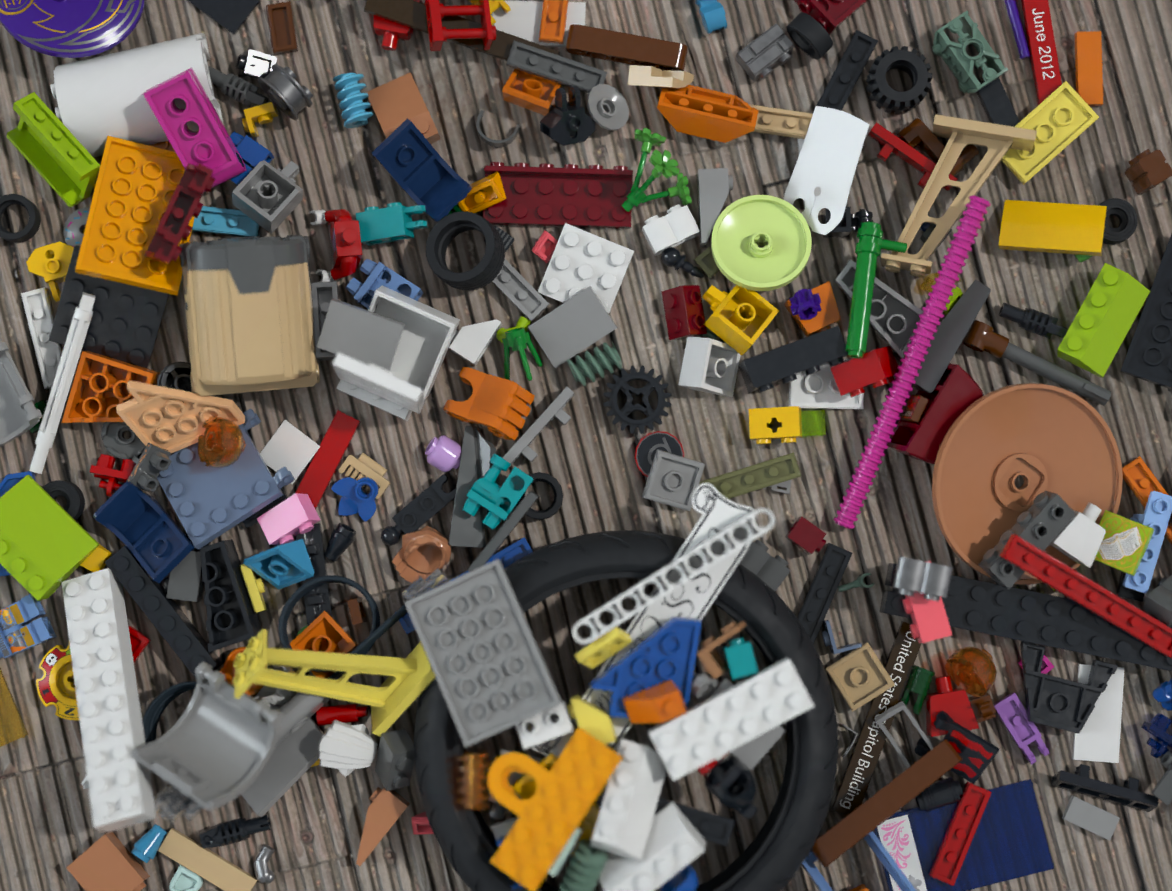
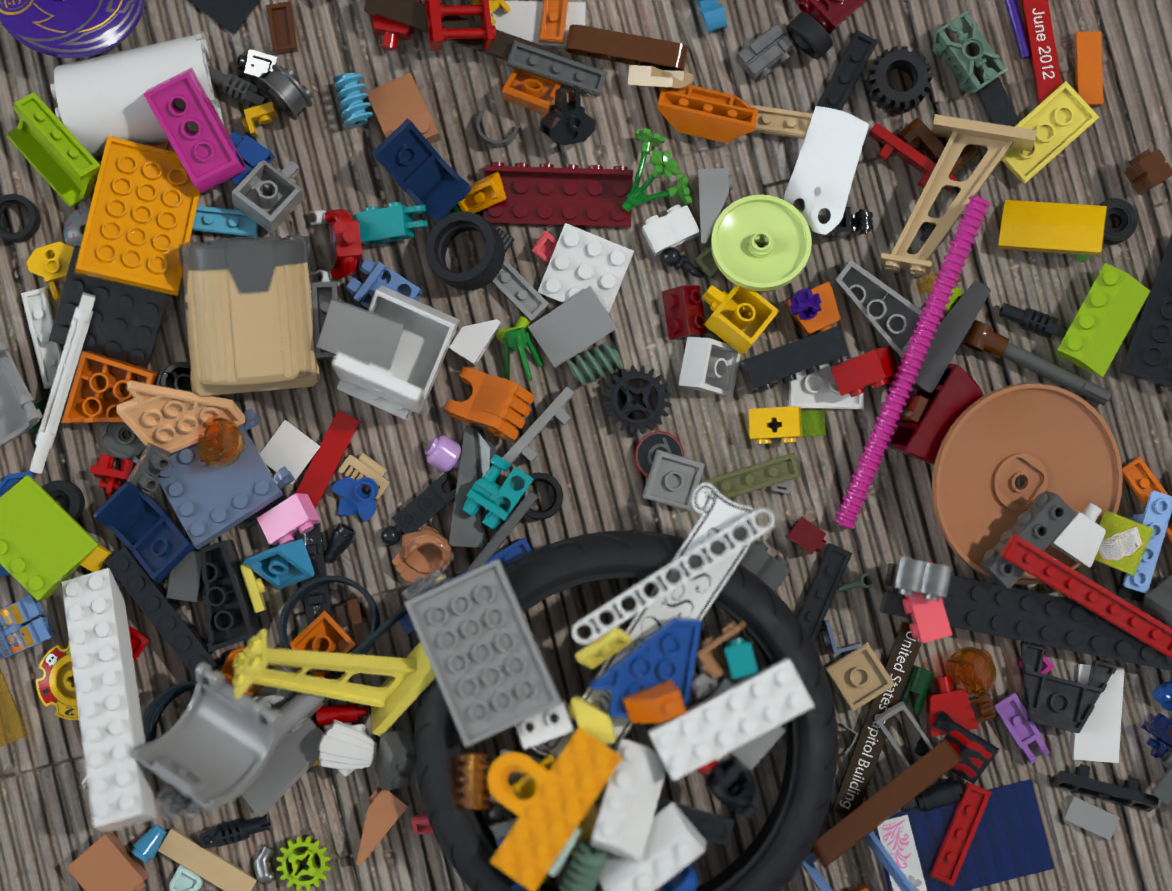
(179, 213): dark red bracket -> none
(312, 868): none -> lime gear
(607, 107): light grey dish -> none
(867, 252): green cylinder -> none

